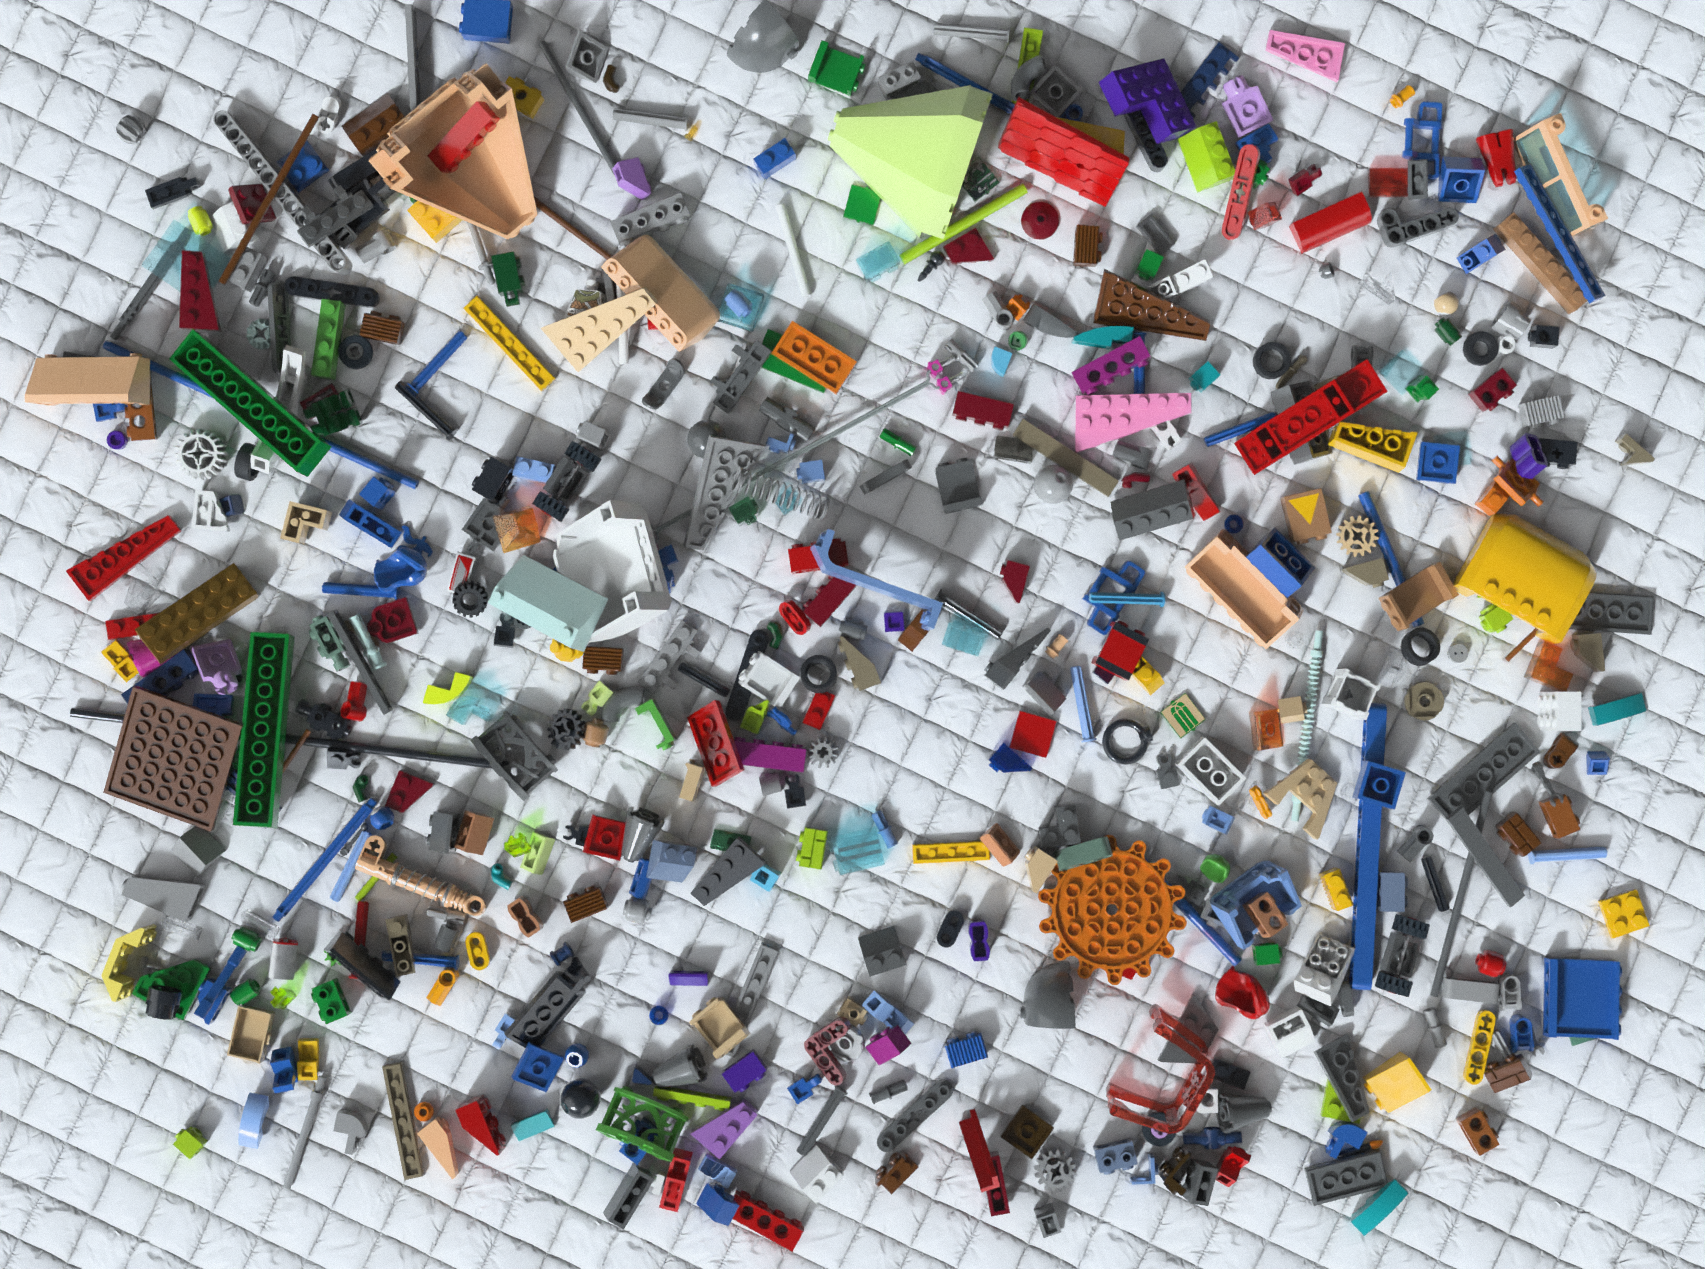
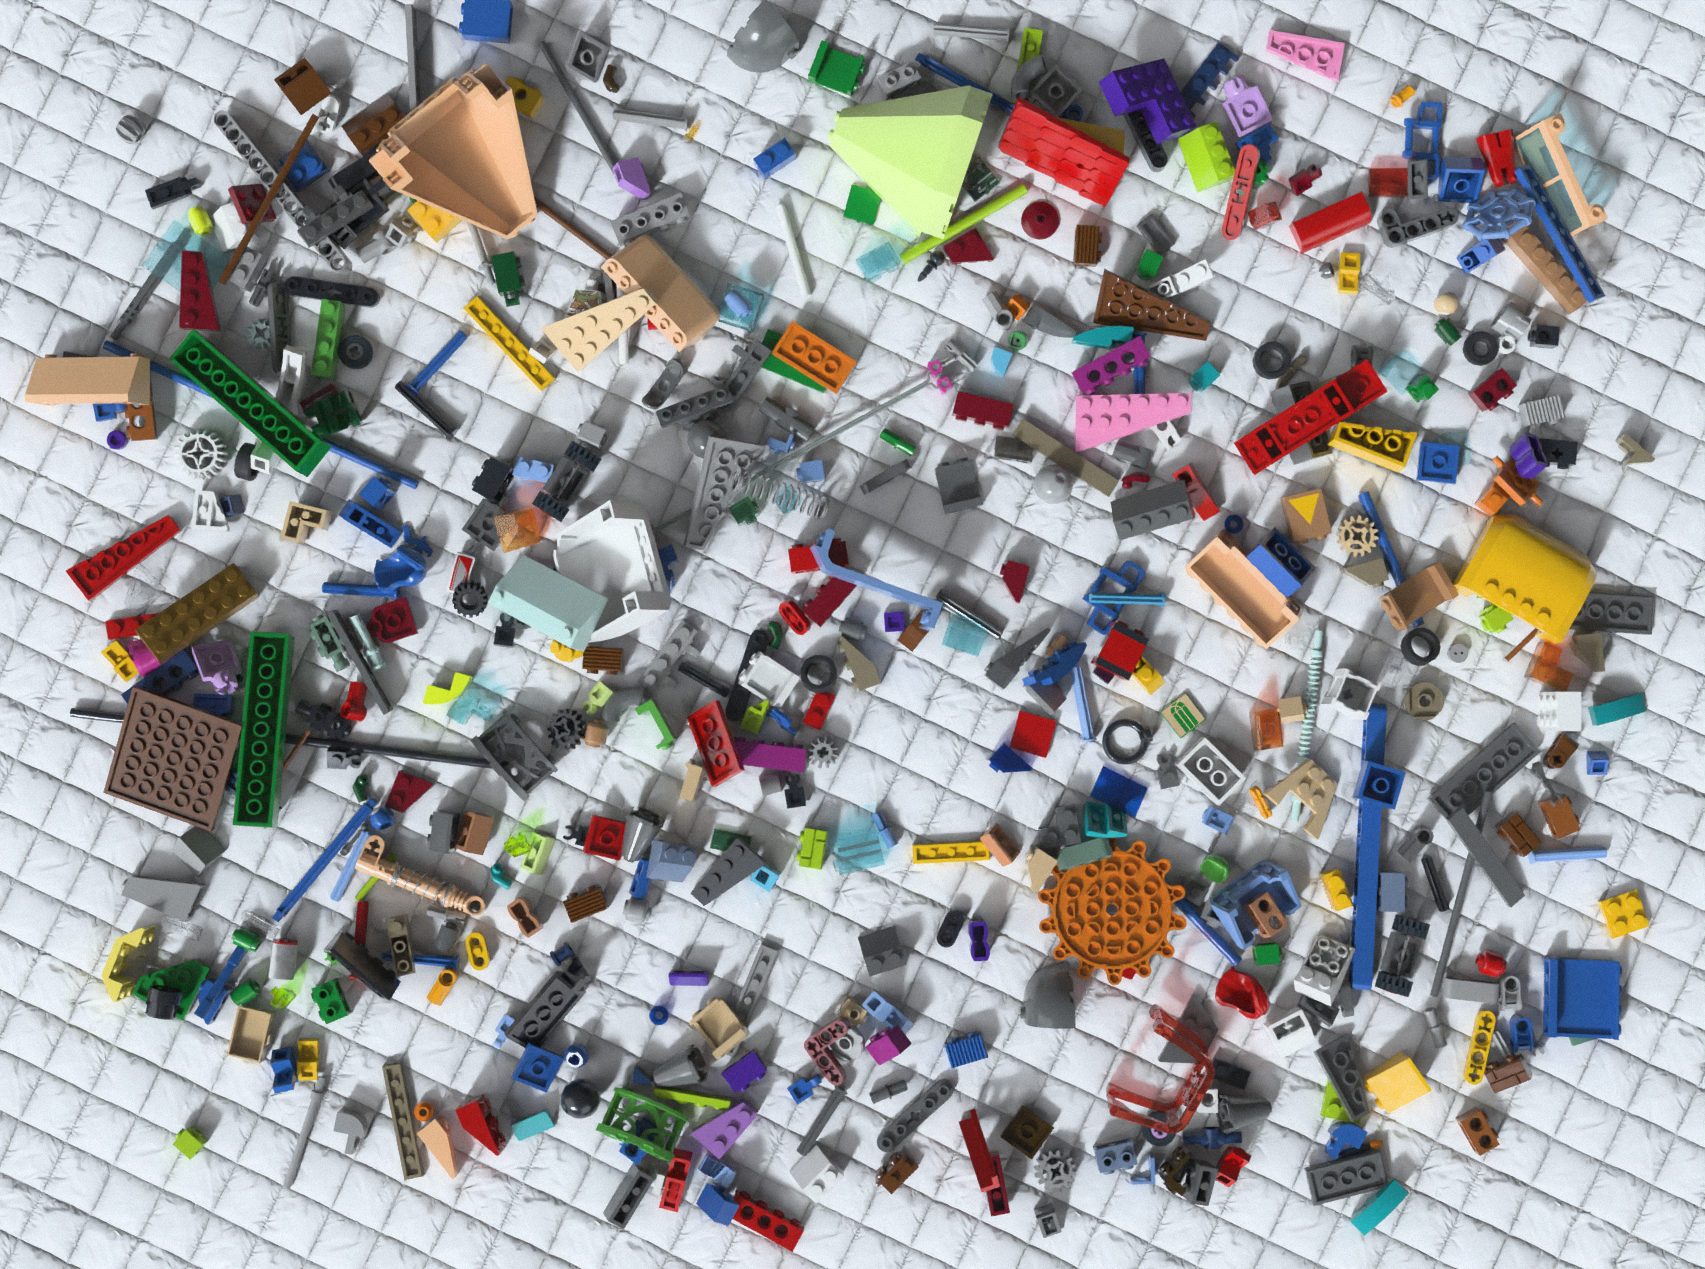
(252, 1120): light blue brick -> none
(302, 86): none -> reddish brown slope
(382, 328): reddish brown brick -> none
(402, 231): none -> light grey brick
(463, 137): brick -> none
(542, 351): none -> white plate
(695, 408): none -> dark grey bracket
(1058, 665): none -> blue slope
(1104, 821): none -> teal slope
(1118, 792): none -> clear blue piece
(1237, 430): blue axle -> none
(1348, 273): none -> yellow slope
(1498, 223): none -> medium blue plate

